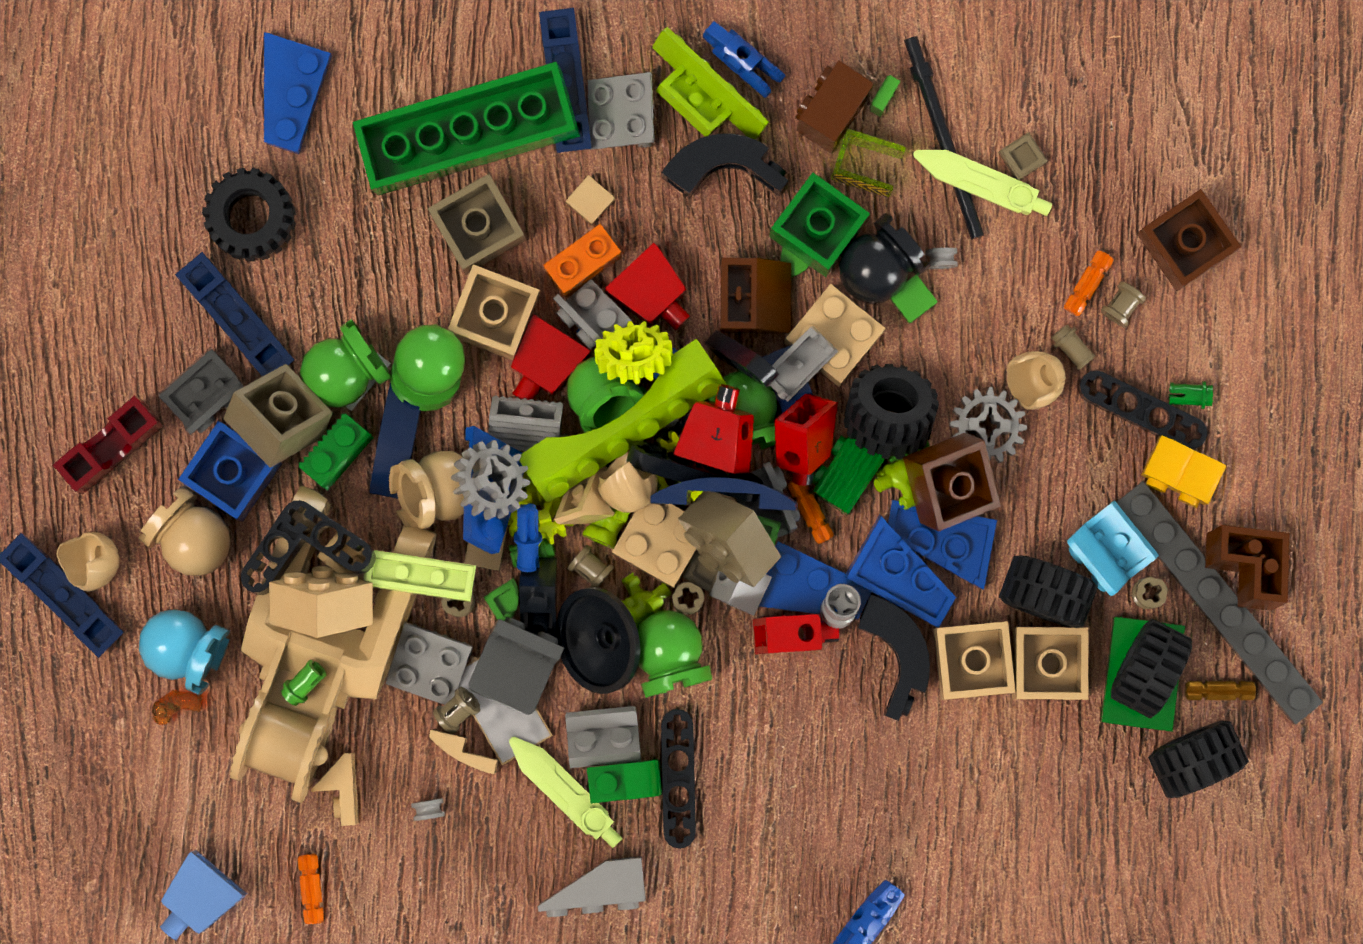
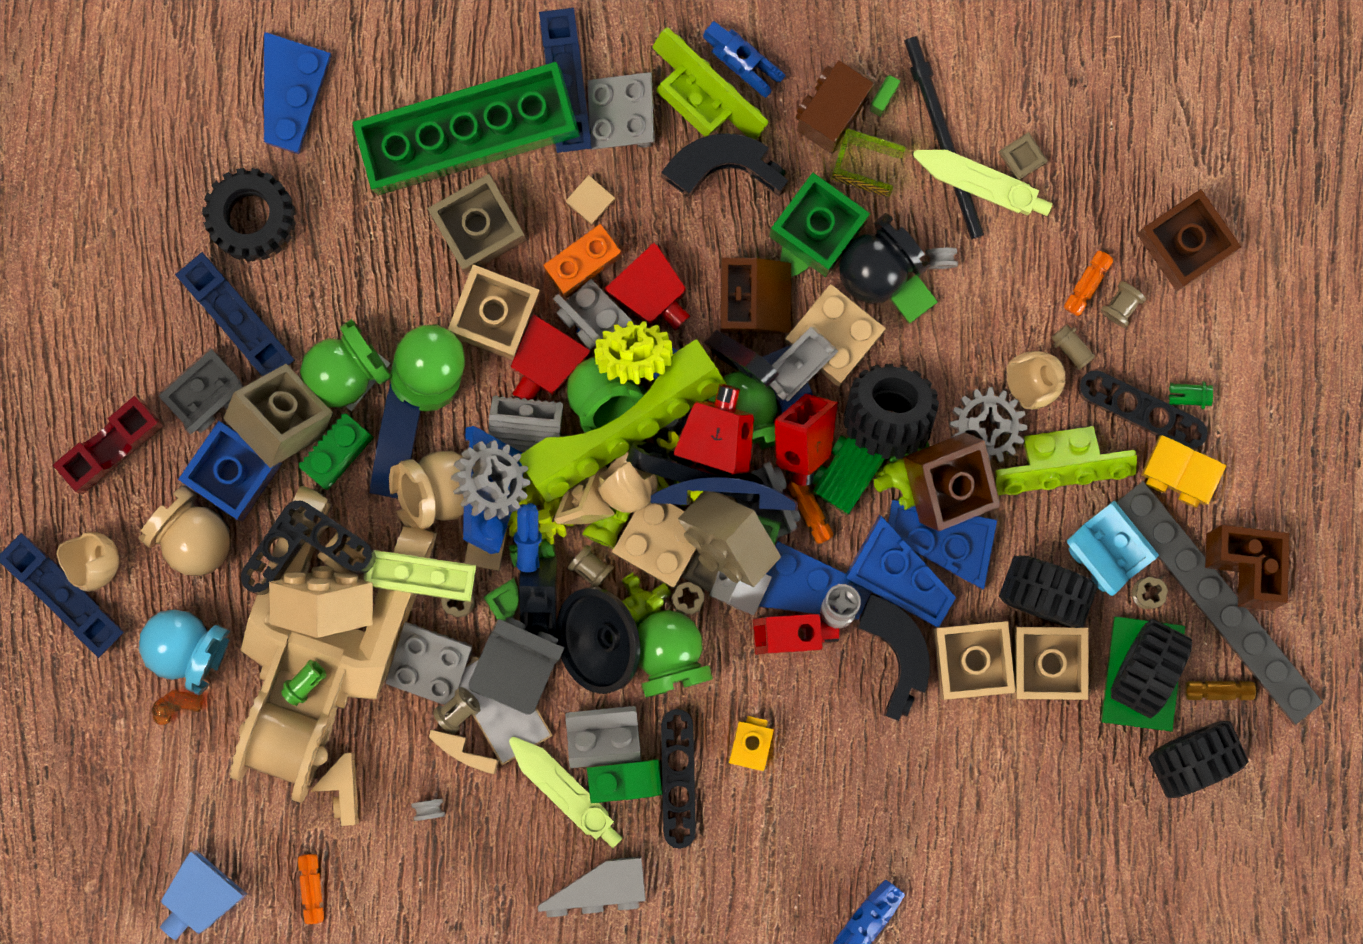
(751, 744): none -> yellow brick
(1064, 460): none -> lime bracket

